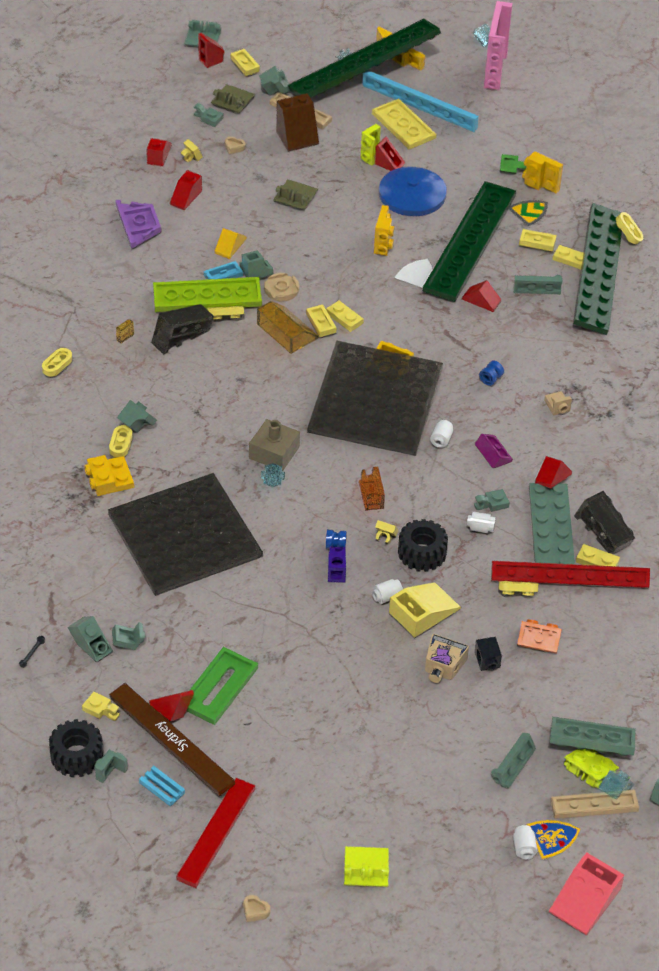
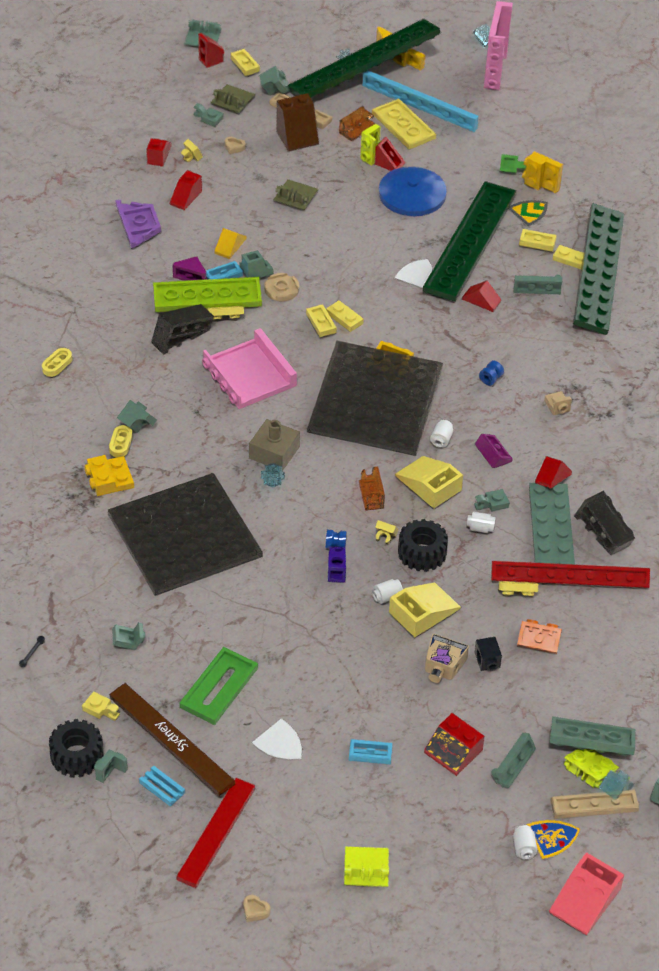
(90, 637): sand green slope -> none
(125, 331): clear yellow tile -> none
(173, 706): red slope -> none
(189, 269): none -> magenta slope
(251, 370): none -> bright pink panel
(280, 741): none -> white sticker
(284, 327): clear yellow slope -> none
(355, 123): none -> clear orange hinge
(370, 754): none -> medium azure tile
(383, 232): yellow plate -> none
(431, 480): none -> light yellow slope
(455, 744): none -> slope
(592, 556): light yellow plate -> none
(629, 228): light yellow plate -> none

